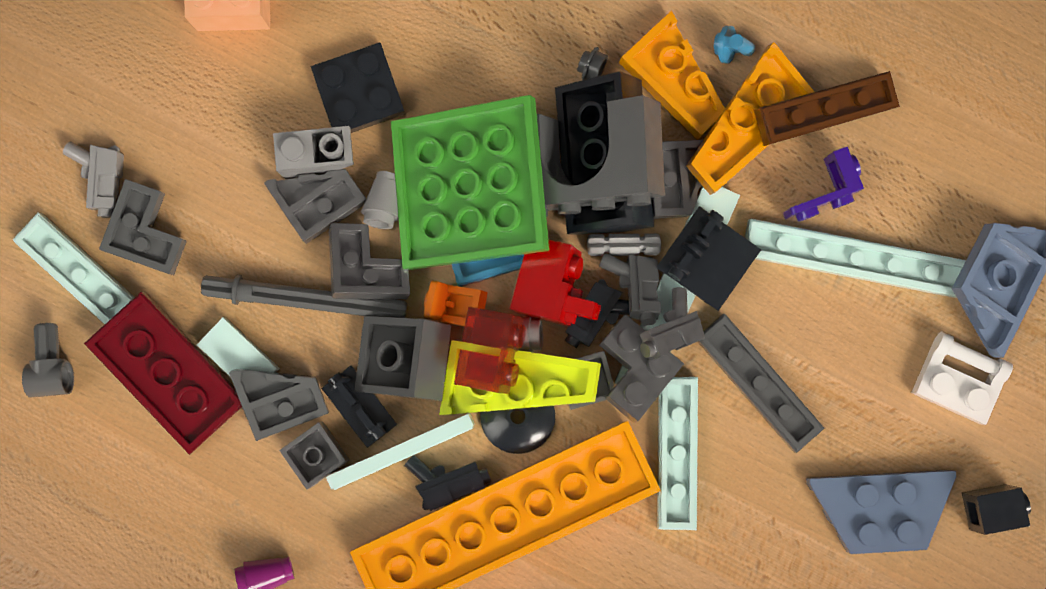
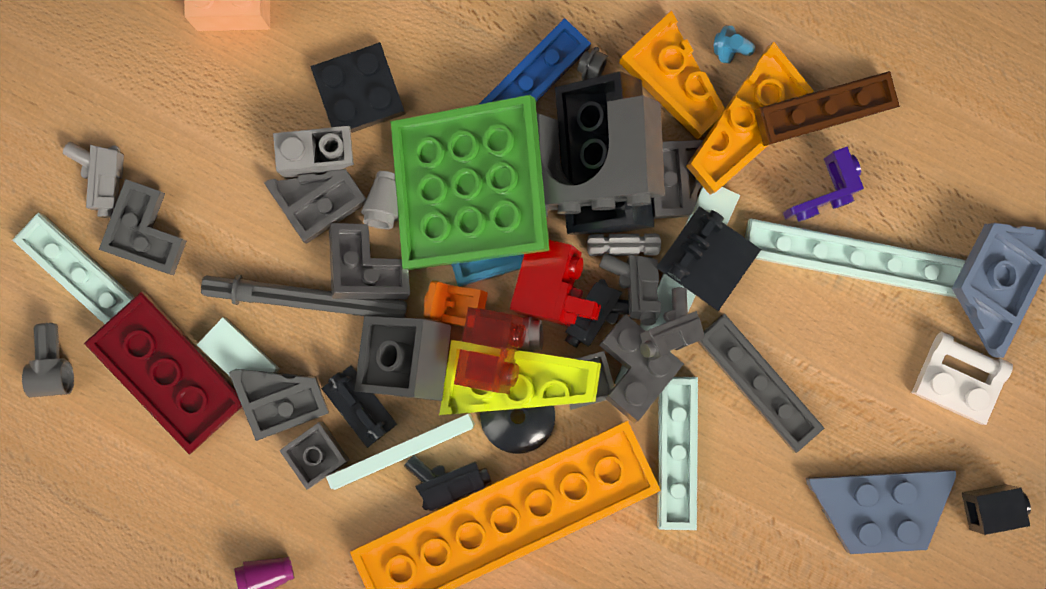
(542, 65): none -> blue plate

